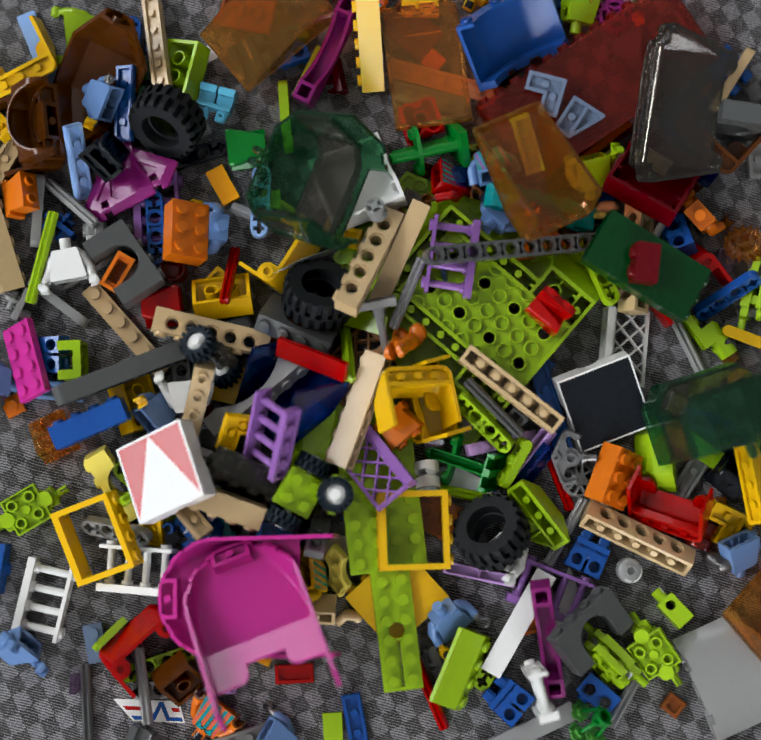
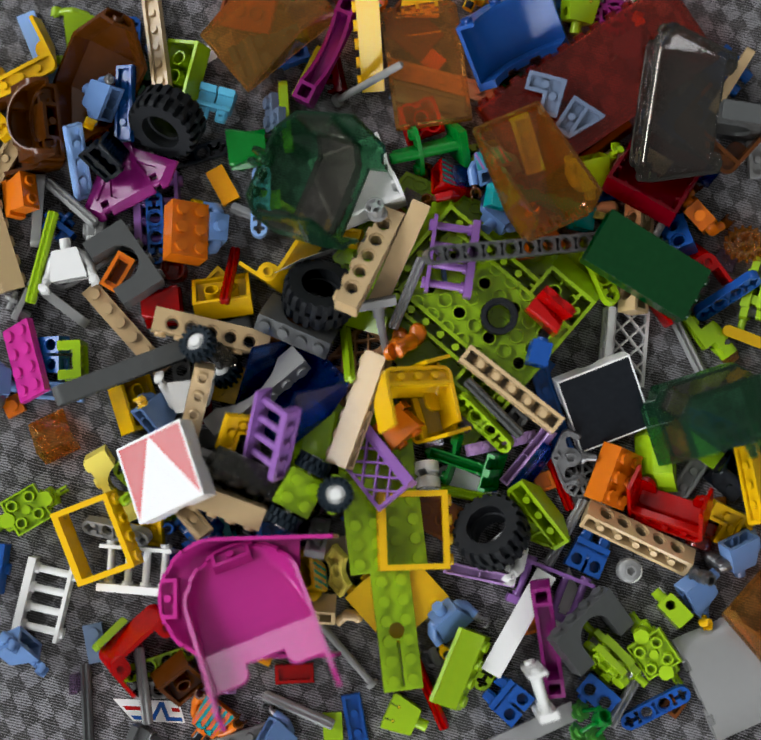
(90, 423): blue brick -> none
(273, 112): none -> sand blue plate
(298, 709): none -> light grey axle
(312, 359): red tile -> none
(338, 99): none -> light grey bar
(349, 657): none -> light grey bar
(403, 716): none -> lime torso
(484, 316): none -> black tyre
(514, 462): lime plate -> none
(538, 352): none -> blue brick
(545, 480): none -> orange tile
(644, 263): dark red brick -> none
(657, 711): none -> blue beam
(697, 593): none -> medium blue torso

